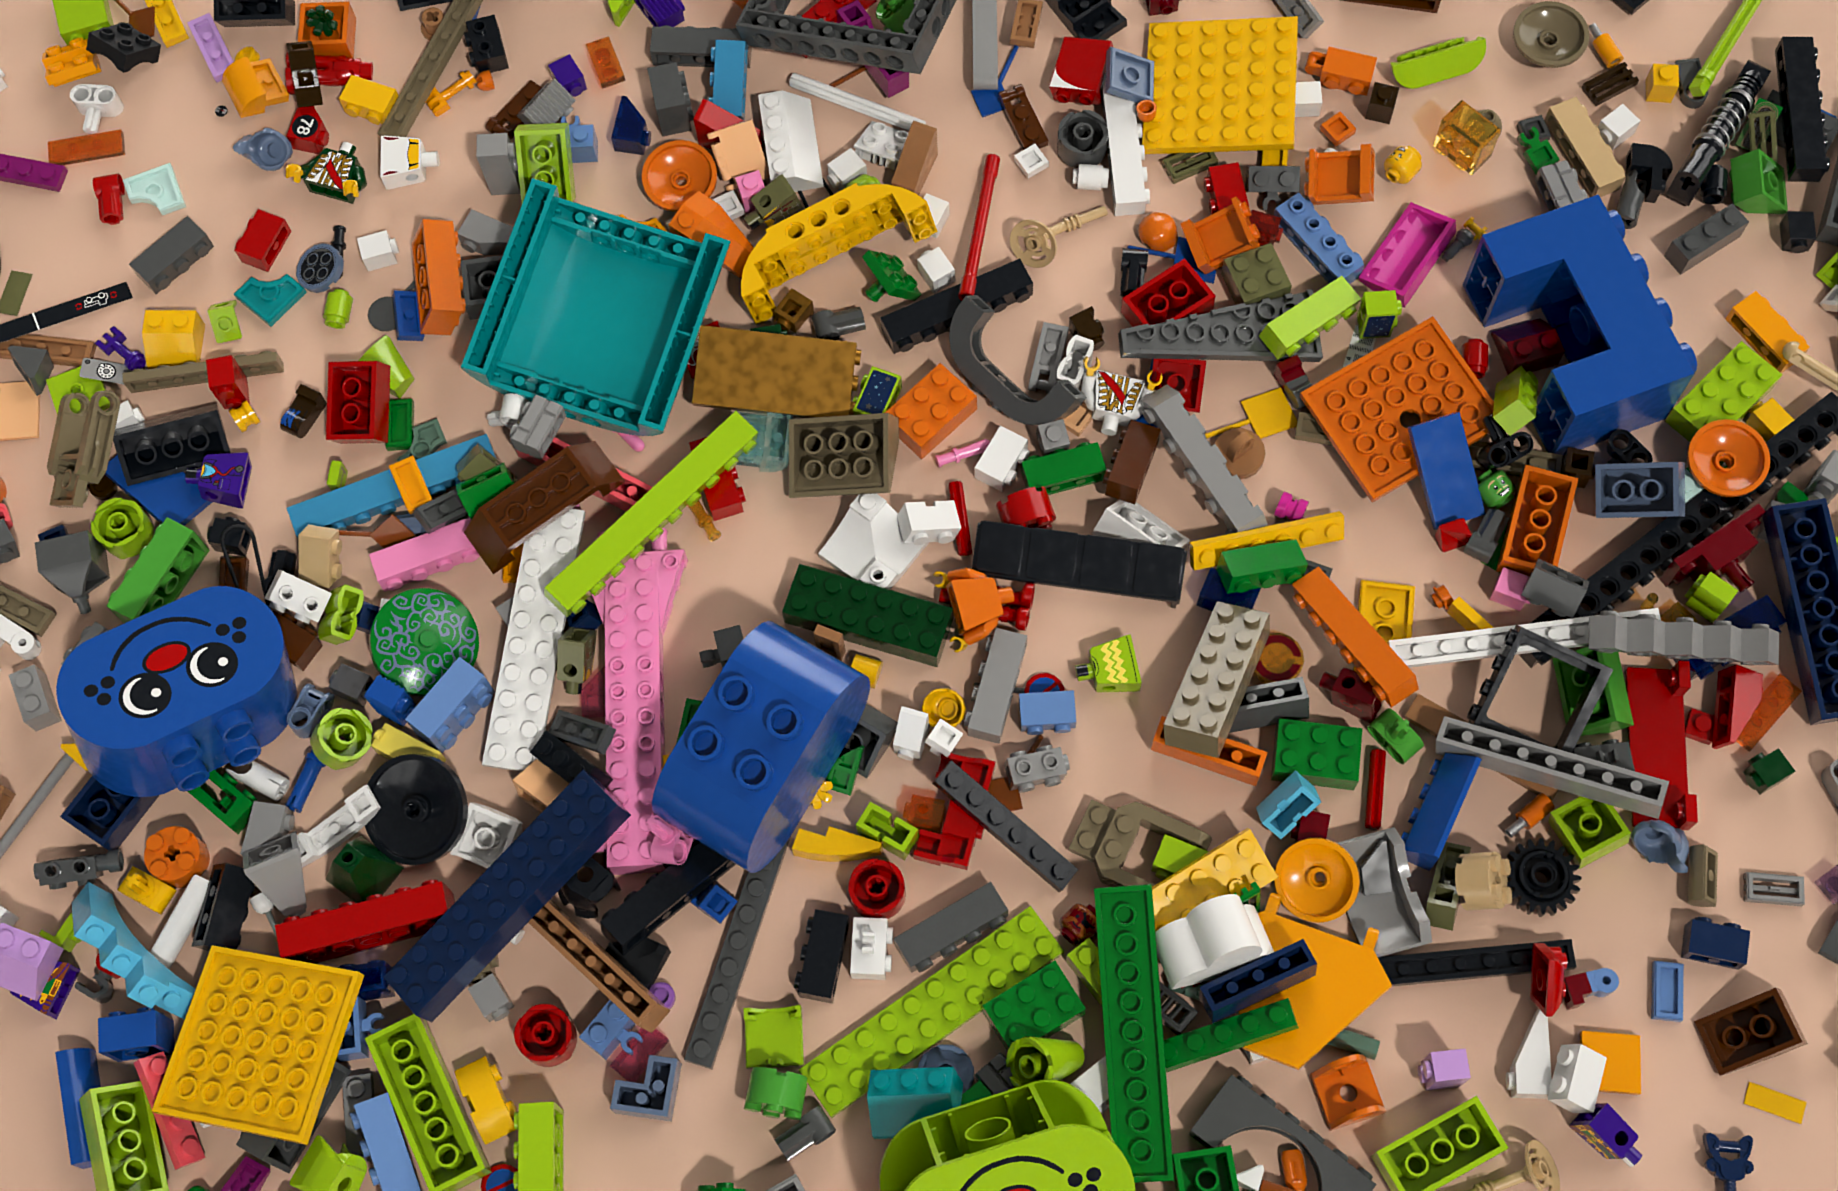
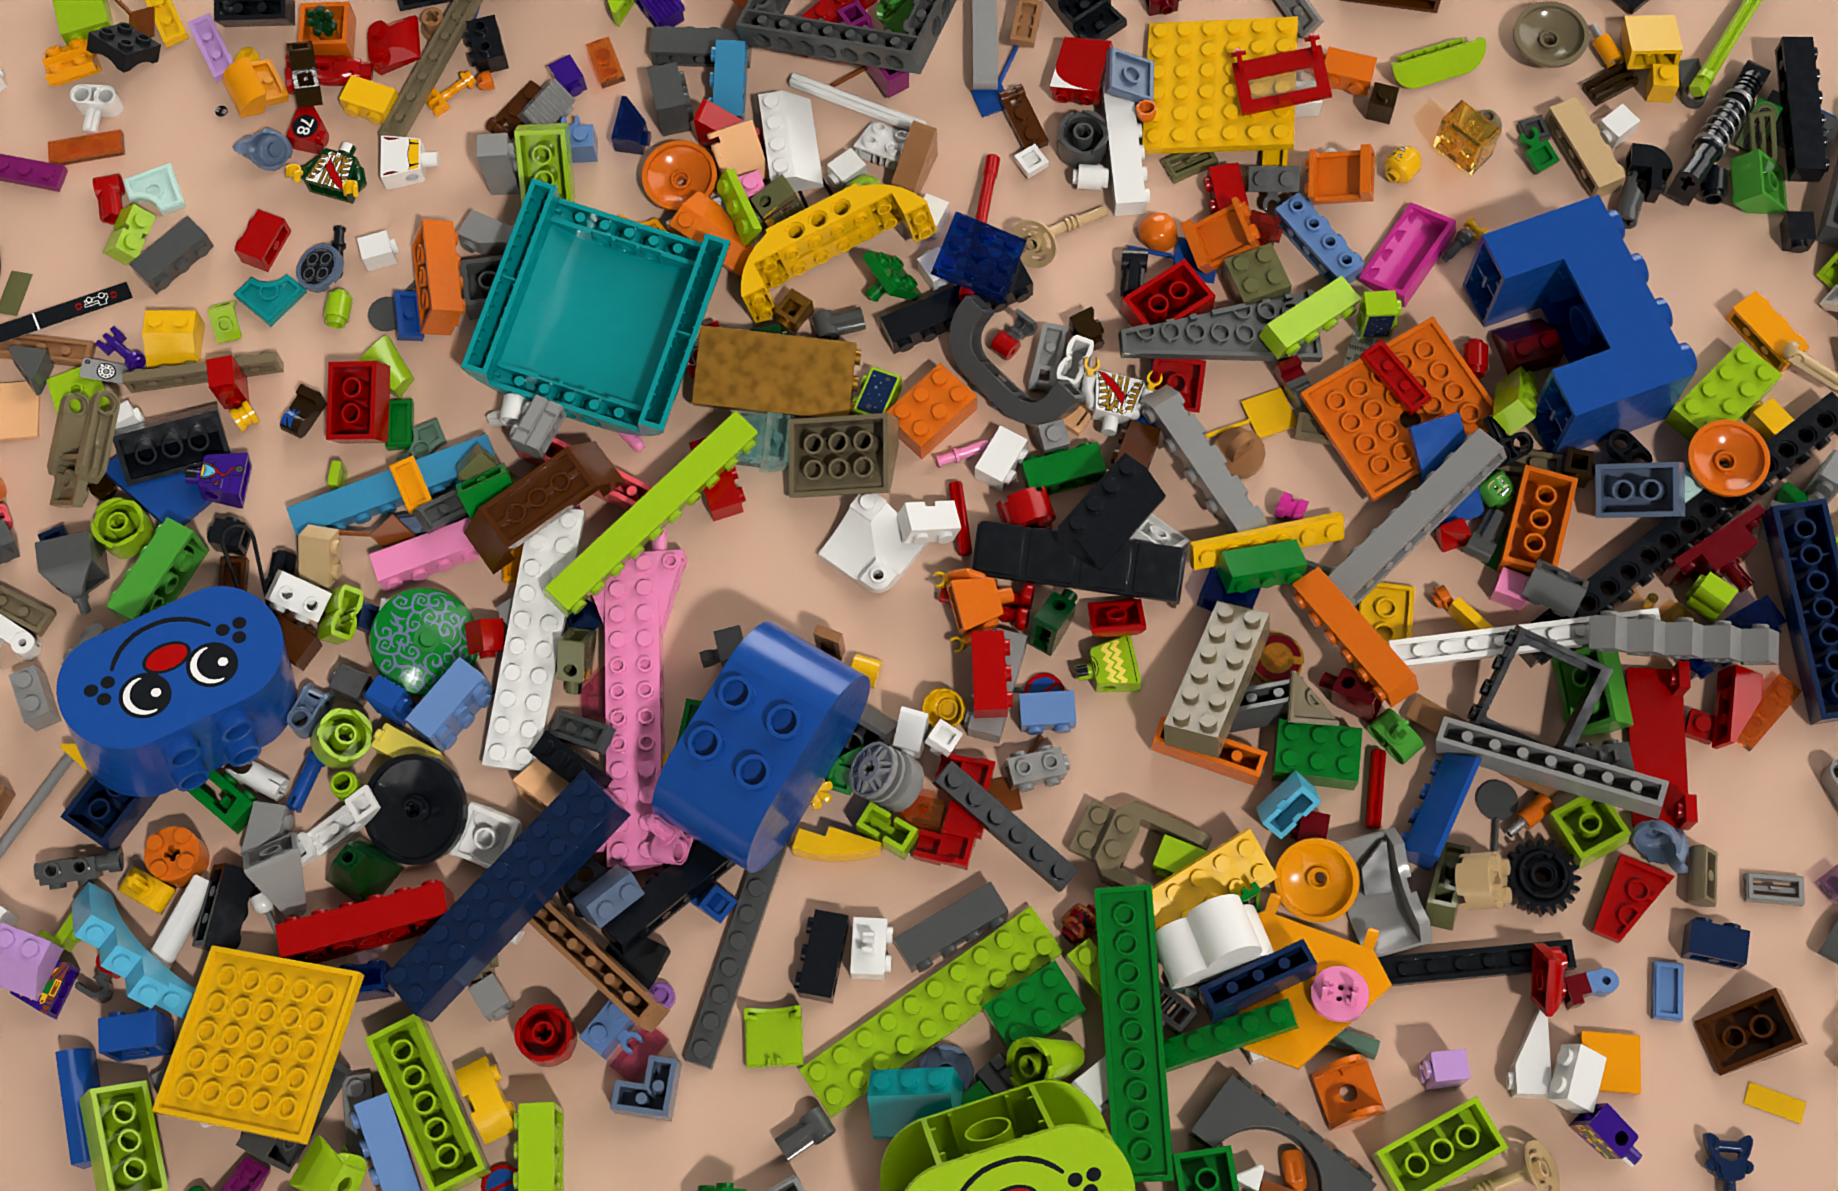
(127, 243): none -> lime piece
(177, 1133): coral plate -> none
(344, 785): none -> lime brick
(359, 1025): medium blue brick -> none
(393, 44): none -> red slope
(485, 637): none -> red brick
(608, 896): none -> sand blue brick
(705, 521): clear yellow piece -> none
(738, 206): none -> lime plate
(776, 1093): bright green brick -> none
(868, 615): dark green brick -> none
(880, 874): red brick -> none
(886, 777): none -> light grey wheel
(978, 257): none -> clear blue plate
(991, 674): none -> red brick
(1007, 343): none -> leg
(1052, 621): none -> dark green torso
(1111, 512): none -> black slope
(1116, 618): none -> red slope
(1281, 78): none -> red piece
(1305, 705): none -> dark tan tile
(1337, 129): orange plate -> none
(1353, 996): none -> bright pink plate
(1395, 377): none -> red tile
(1417, 516): none -> light grey brick
(1497, 802): none -> dark grey piece
(1559, 185): light grey brick -> none
(1628, 896): none -> red wing
(1650, 41): none -> yellow brick
(1706, 238): dark grey brick -> none
(1767, 771): dark green brick -> none

